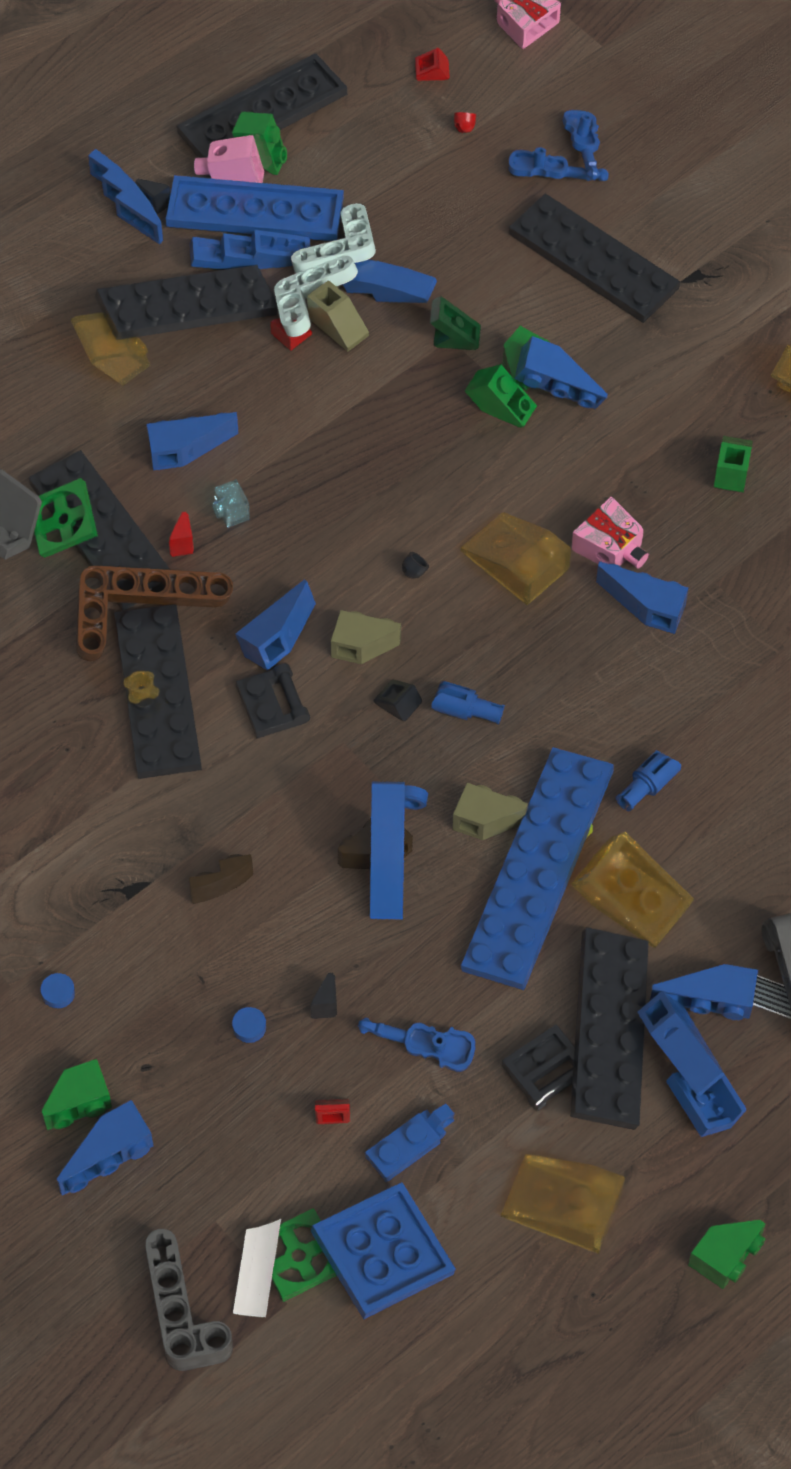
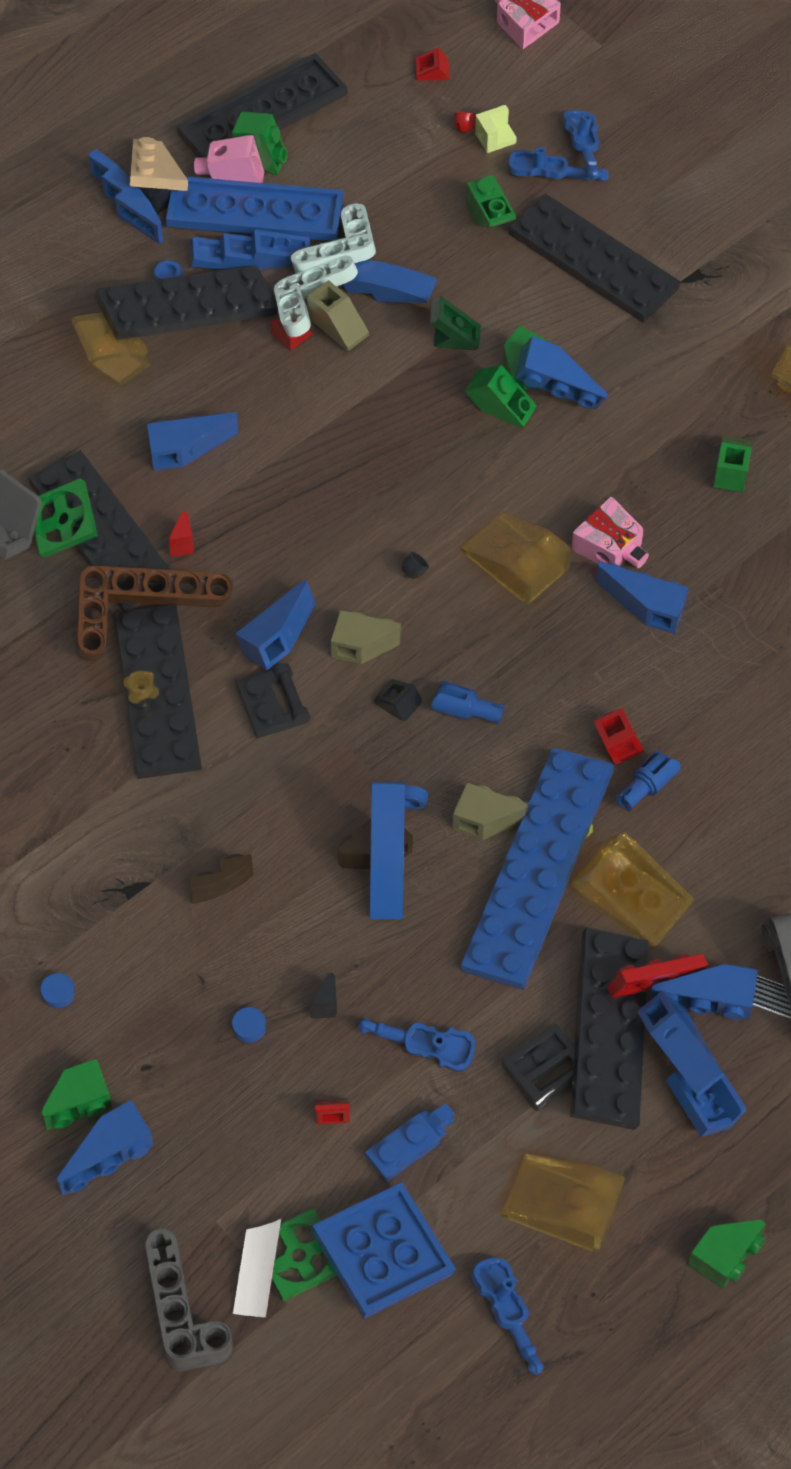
(155, 167): none -> tan wing
(167, 269): none -> blue tile
(231, 504): clear light blue plate -> none
(488, 203): none -> green slope
(493, 129): none -> yellowish green panel
(497, 1283): none -> blue piece
(618, 736): none -> red brick
(641, 979): none -> red plate

